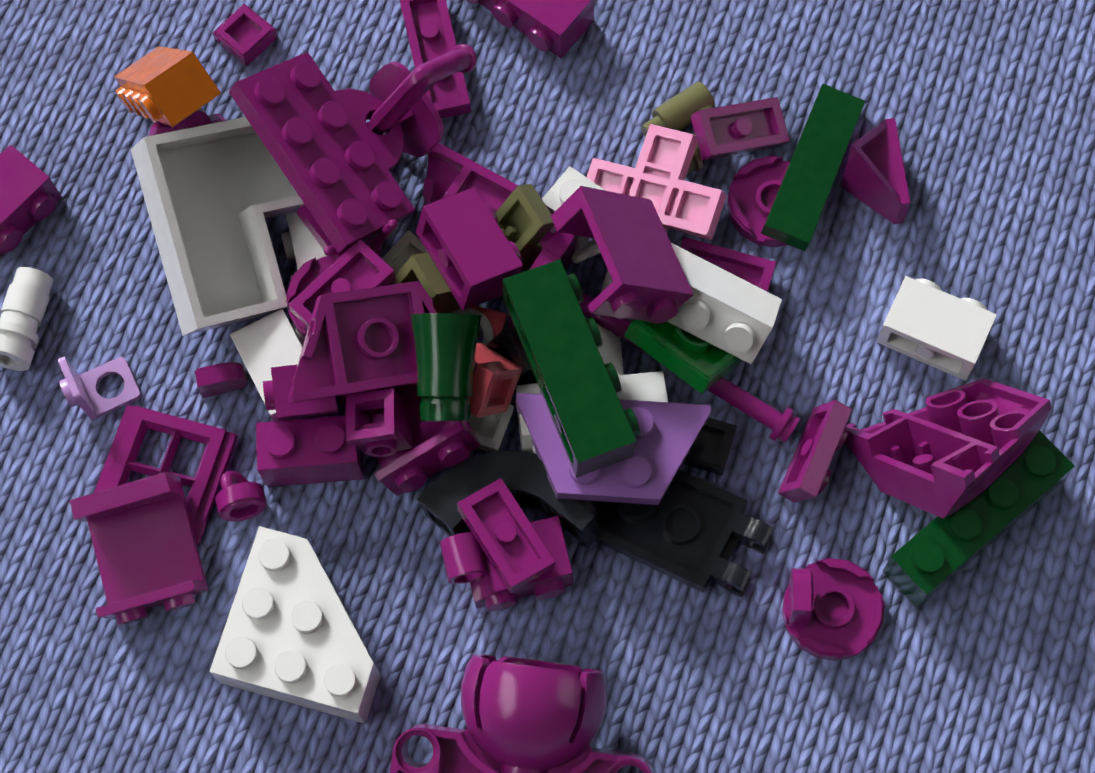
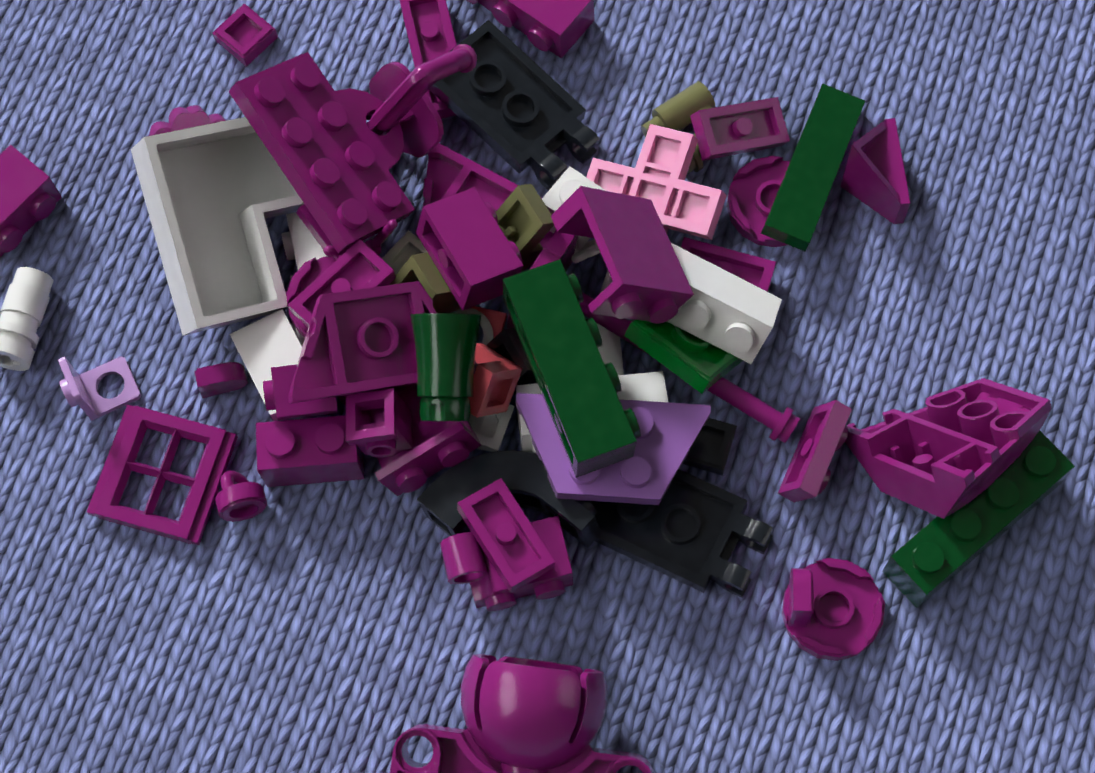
(143, 546): magenta panel -> none
(165, 86): orange brick -> none
(294, 634): white brick -> none
(517, 107): none -> black tile
(936, 327): white brick -> none

